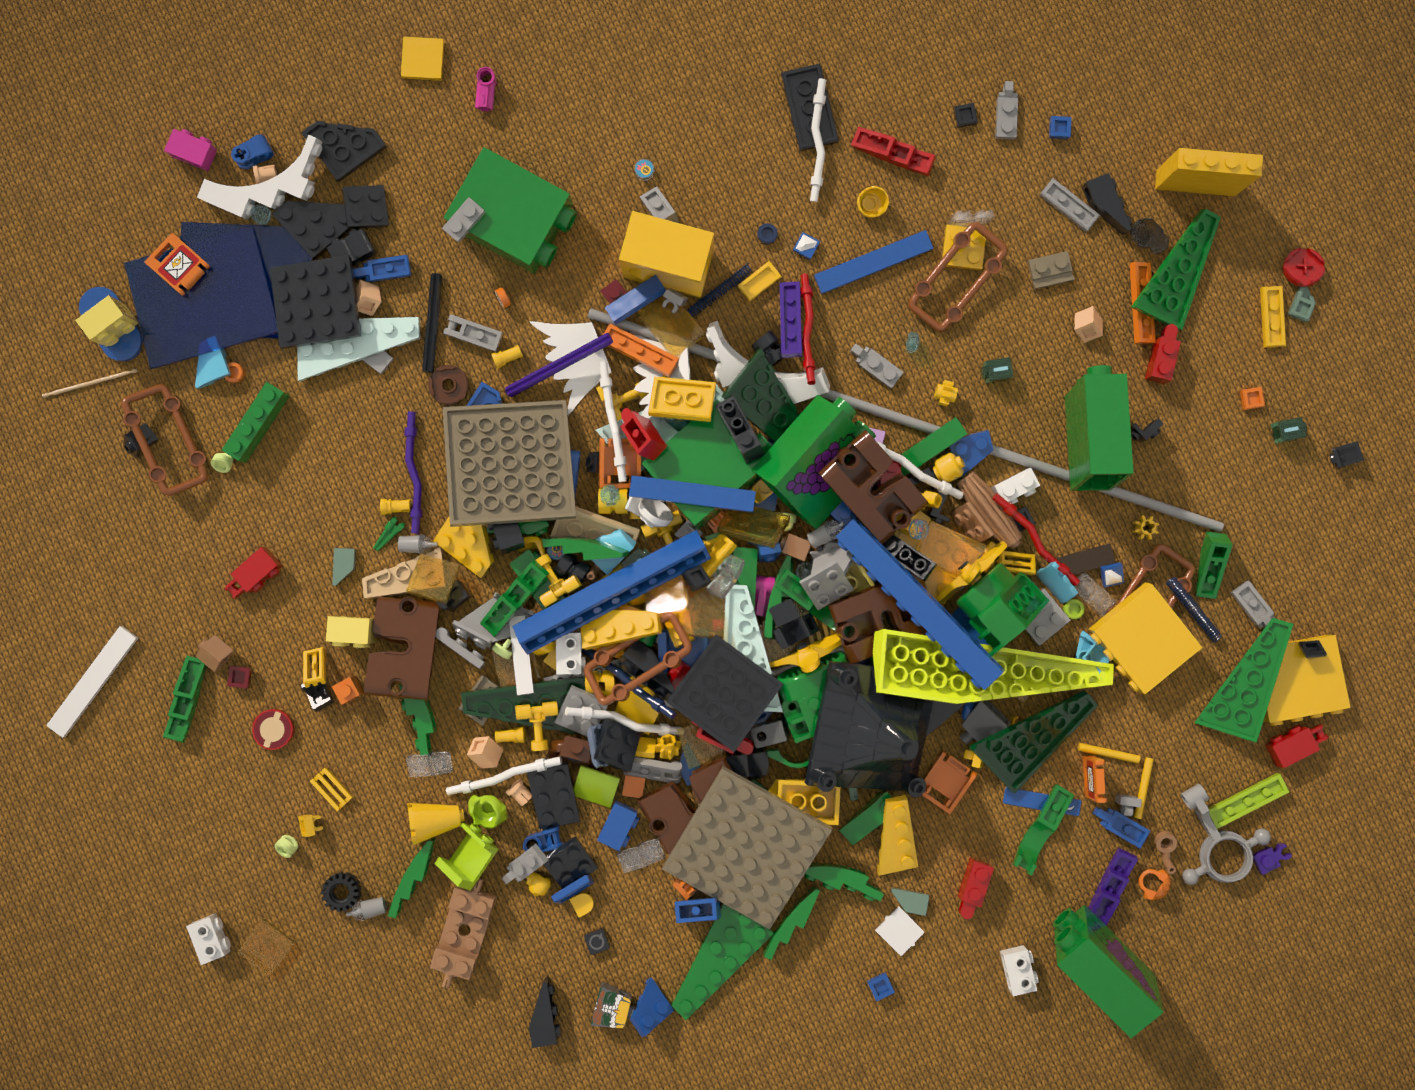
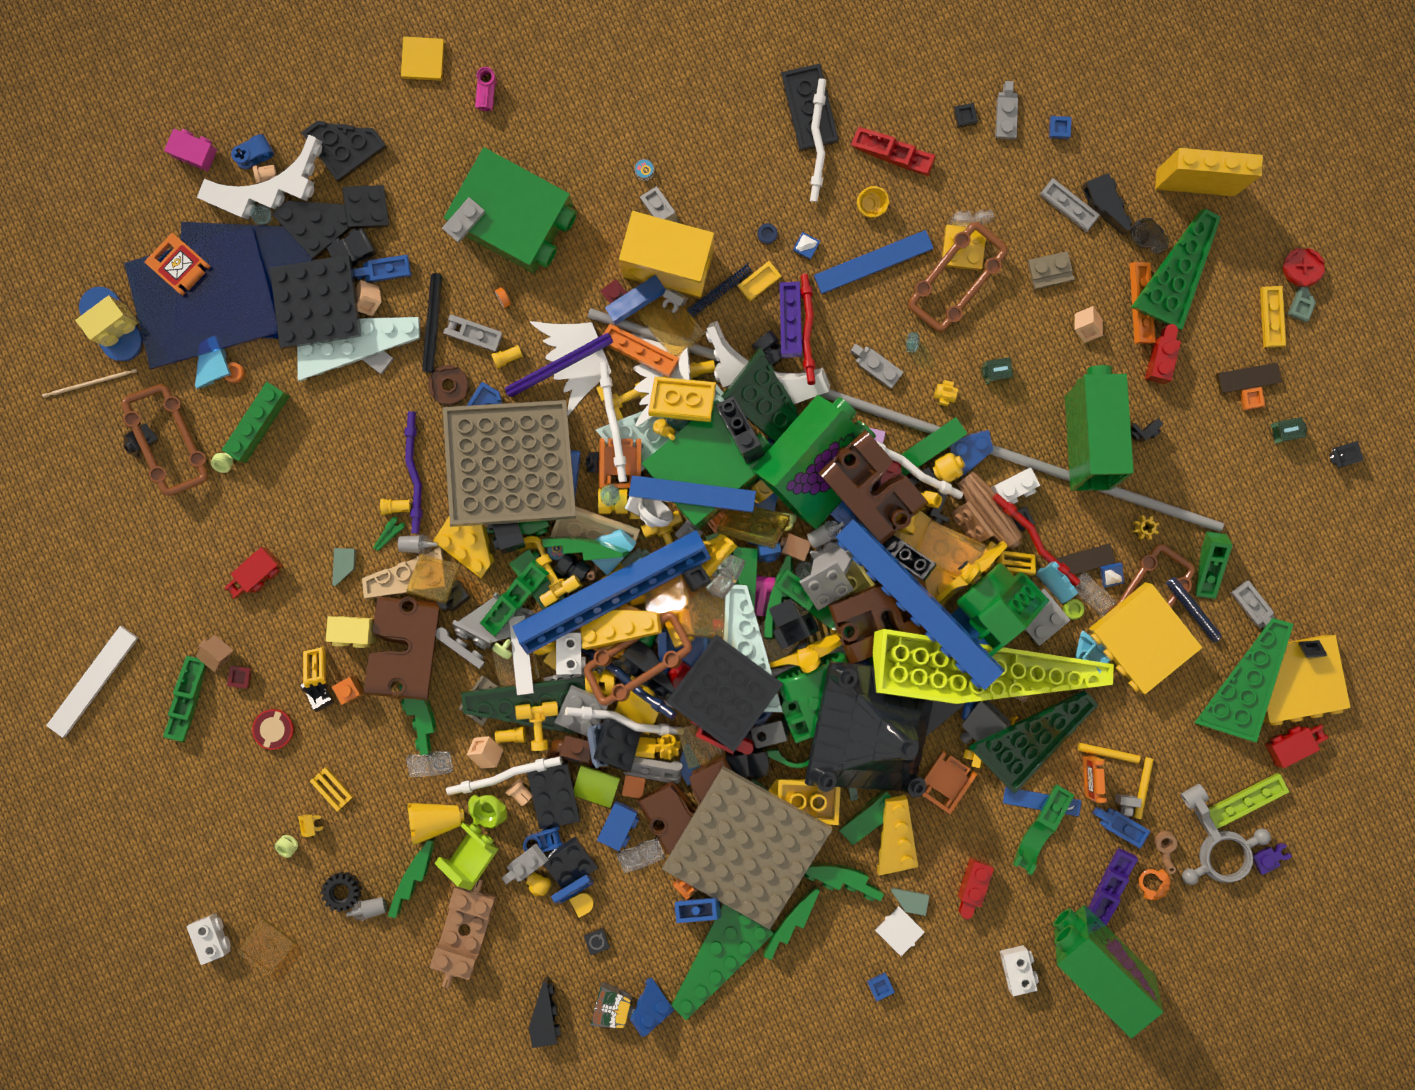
(642, 434): red brick -> none
(664, 429): none -> yellow piece
(701, 368): none -> yellow pin
(918, 529): clear tile -> none
(1248, 378): none -> dark brown tile

